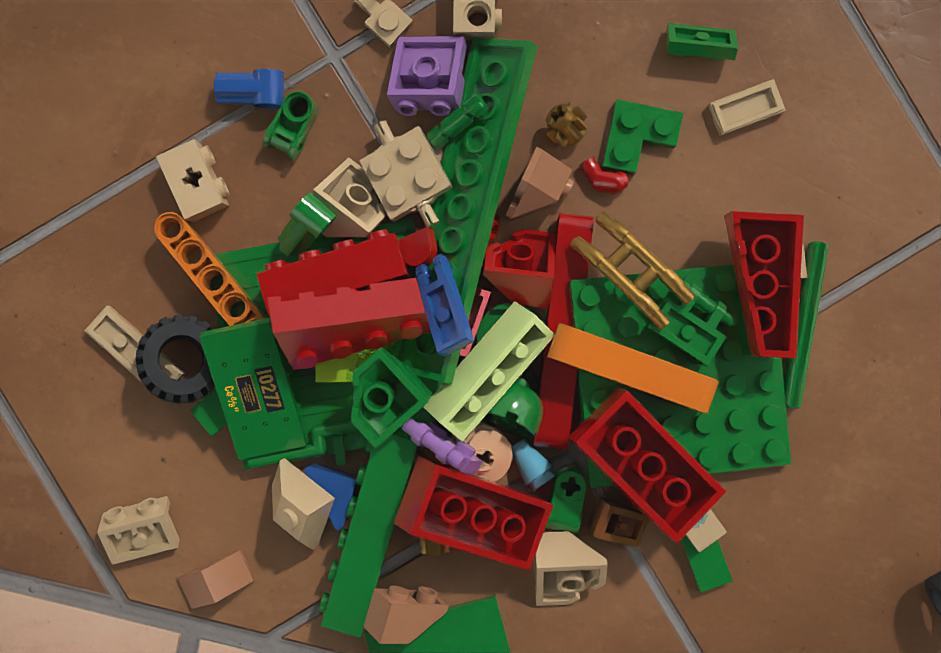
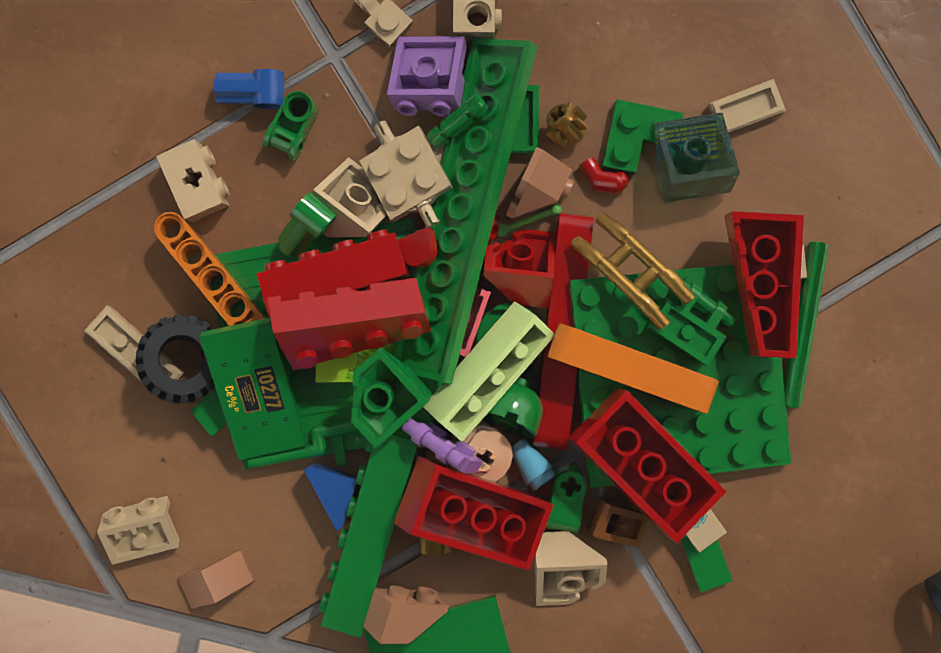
(300, 504): tan slope -> none
(444, 307): blue hinge -> none
(527, 131): none -> green tile
(553, 210): none -> bright green hinge
(694, 157): none -> clear green slope
(701, 42): green plate -> none

